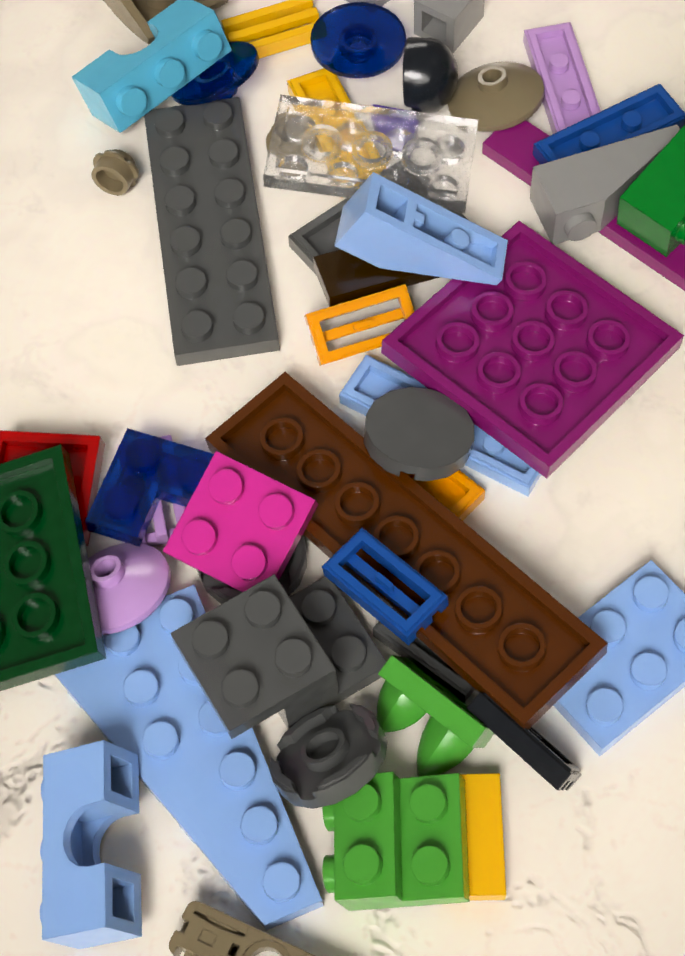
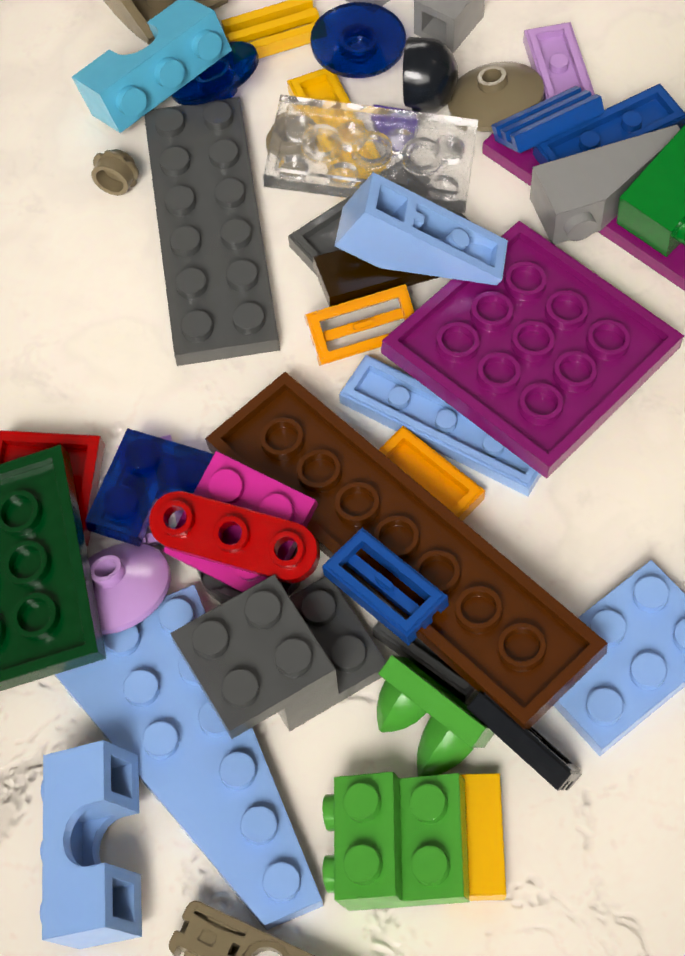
(255, 550): none -> red plate
(328, 756): dark grey tile -> none
(418, 433): dark grey tile -> none
(548, 119): none -> blue tile

